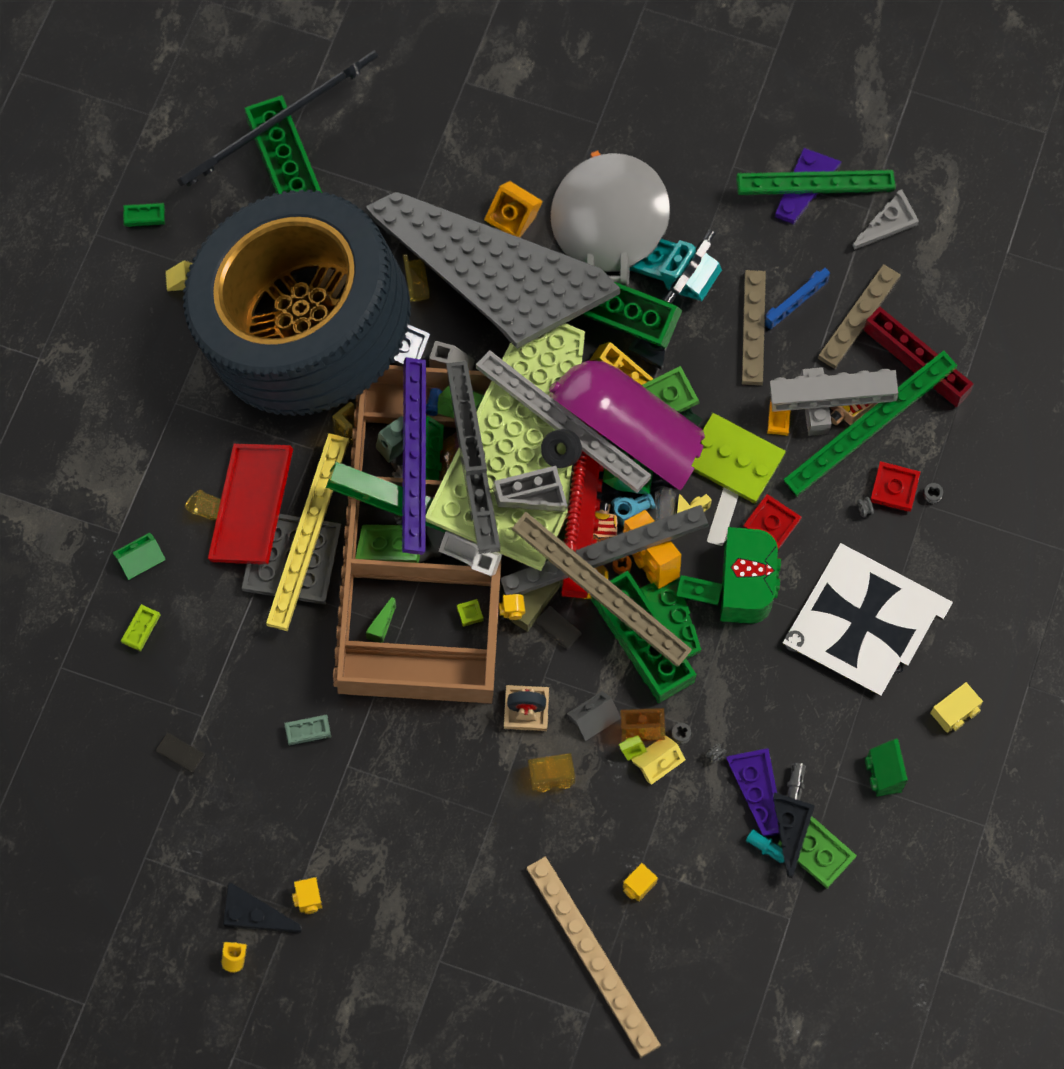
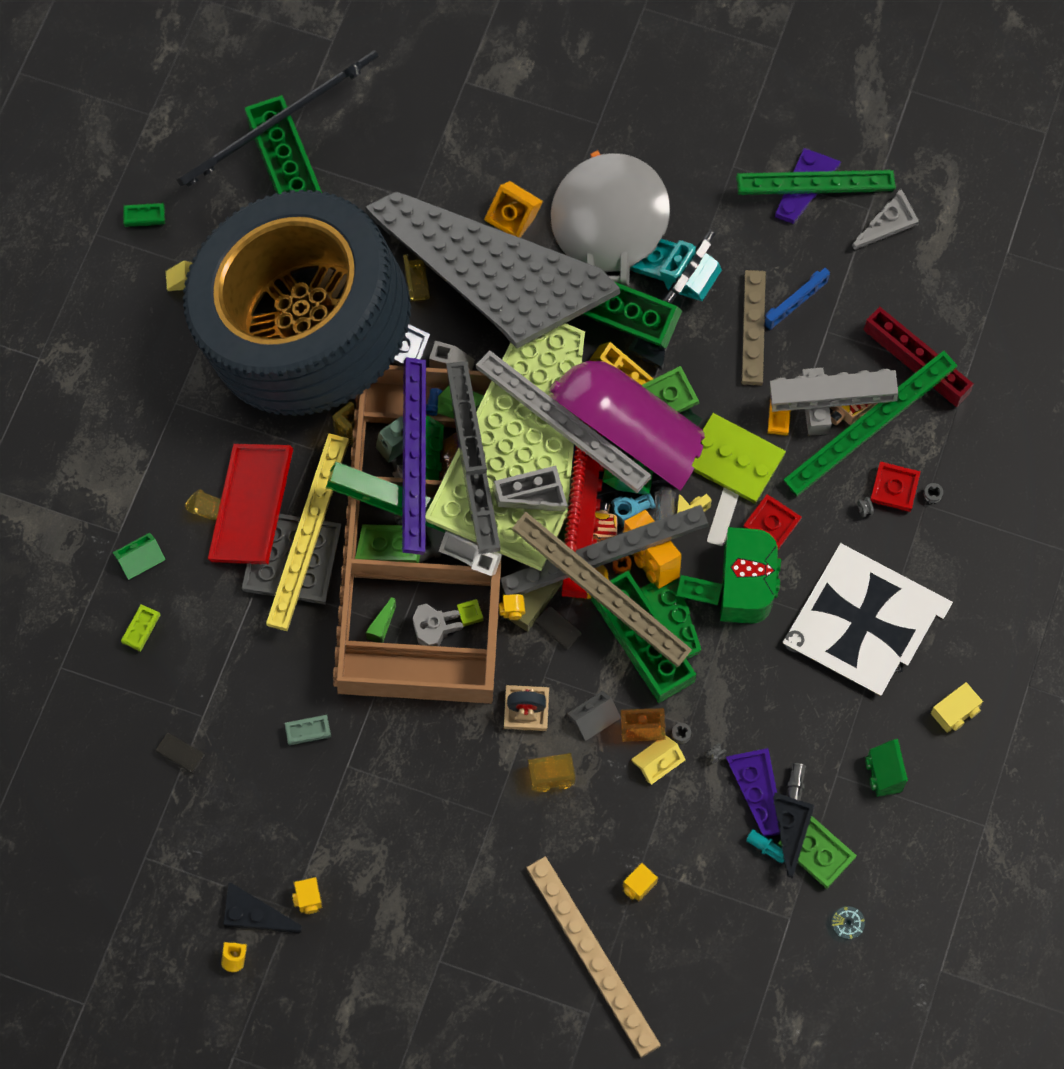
(431, 625): none -> light grey hinge
(572, 445): black tyre -> none
(632, 747): lime plate -> none
(848, 922): none -> clear light blue piece
(856, 318): dark tan plate -> none

